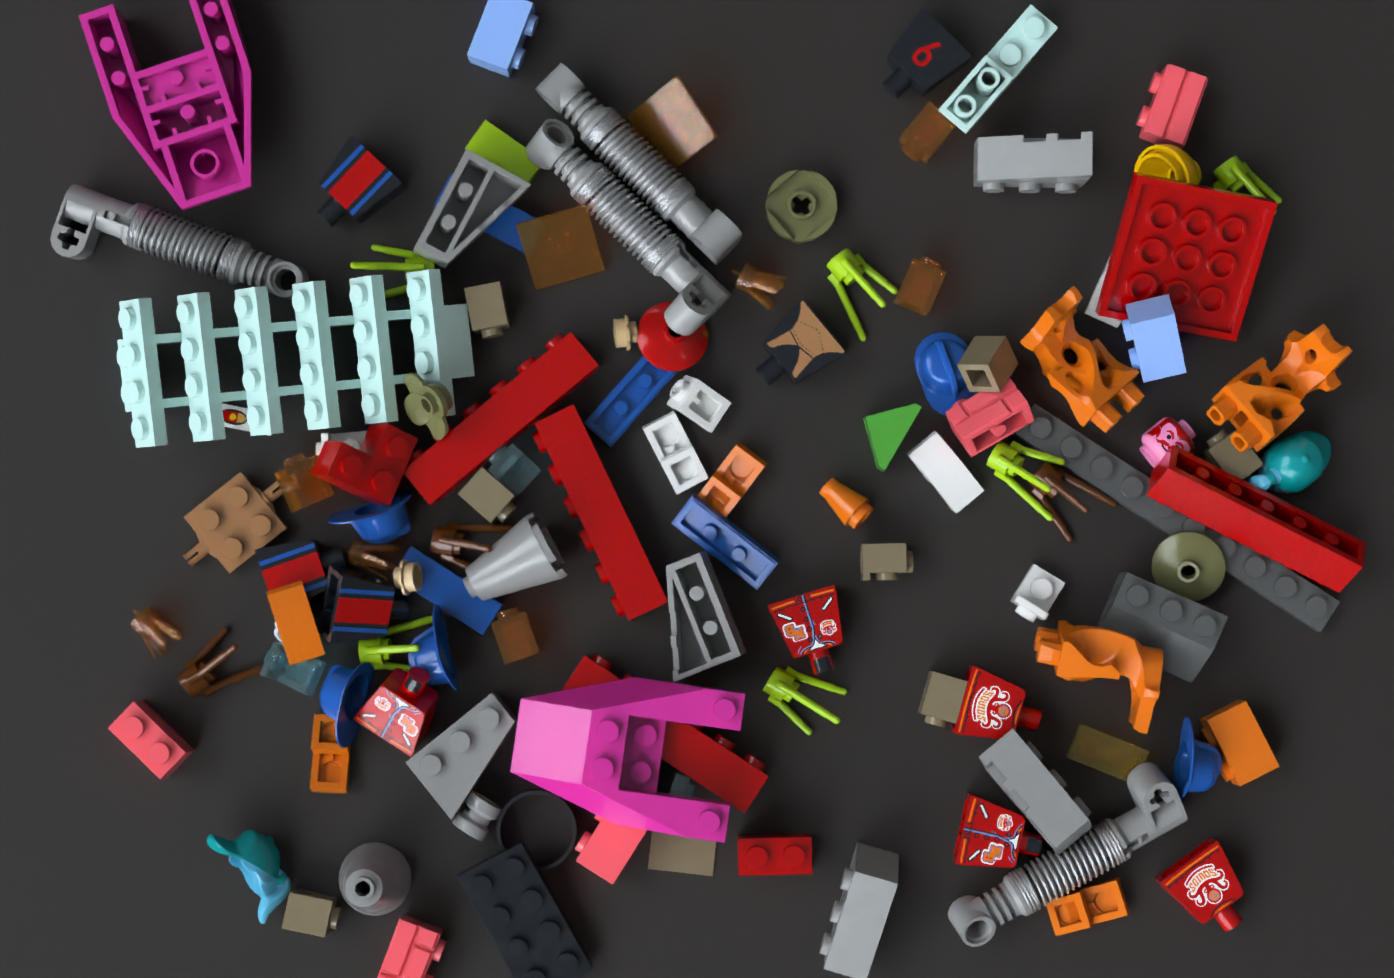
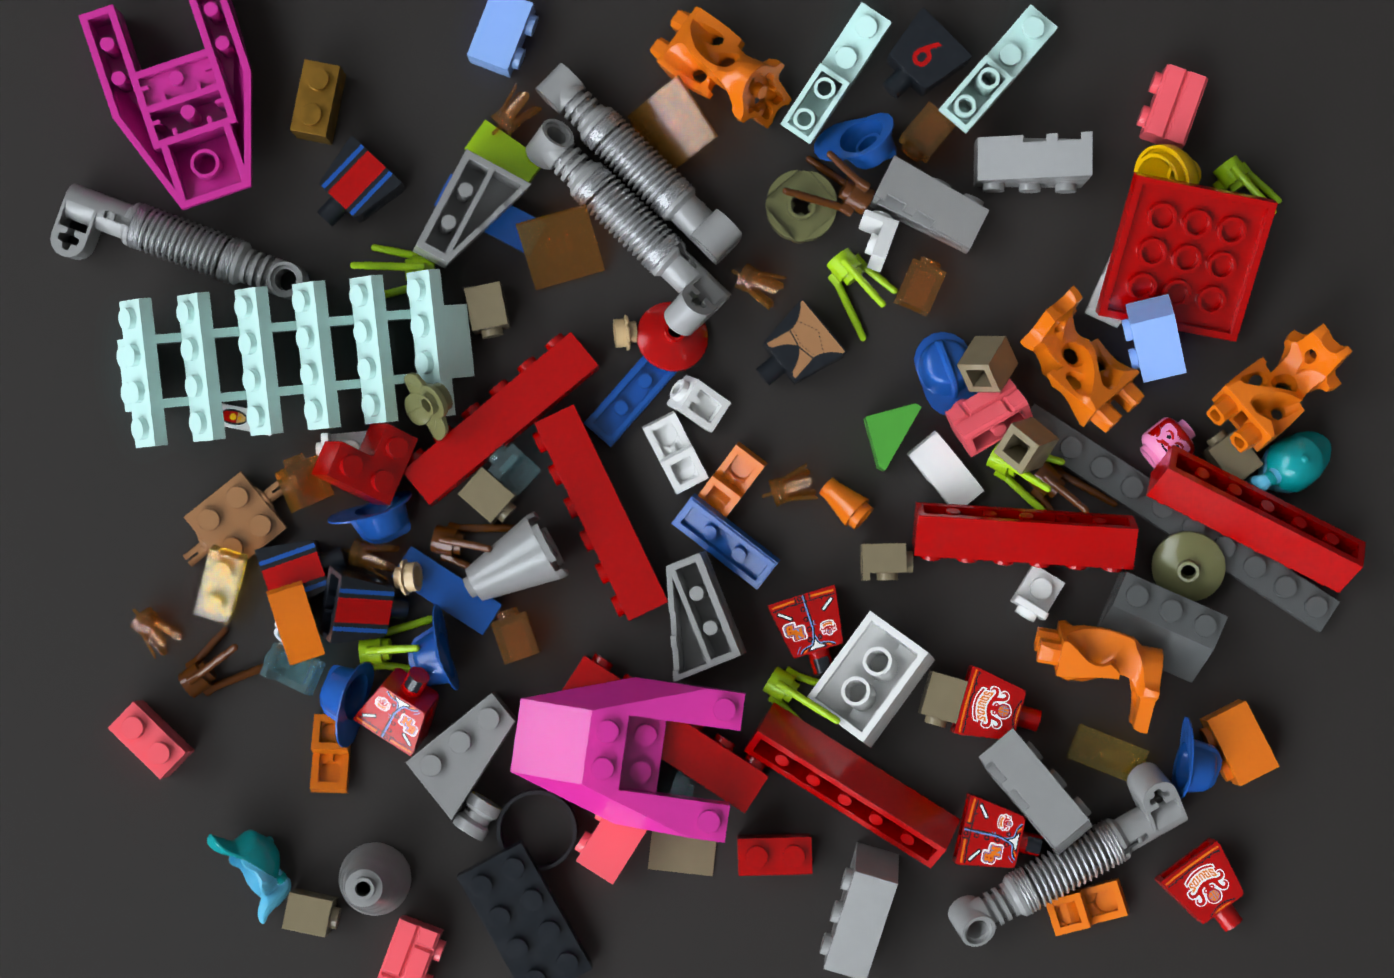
(220, 584): none -> clear yellow plate
(318, 102): none -> pearl gold brick
(506, 115): none -> clear orange piece
(724, 64): none -> orange hips
(791, 487): none -> clear orange piece
(836, 73): none -> light aqua slope
(852, 785): none -> red brick
(855, 192): none -> reddish brown plant
(861, 141): none -> blue piece
(871, 678): none -> white slope
(882, 231): none -> white bracket
(929, 205): none -> light grey wedge
(1024, 536): none -> red brick
(1026, 445): none -> dark tan brick

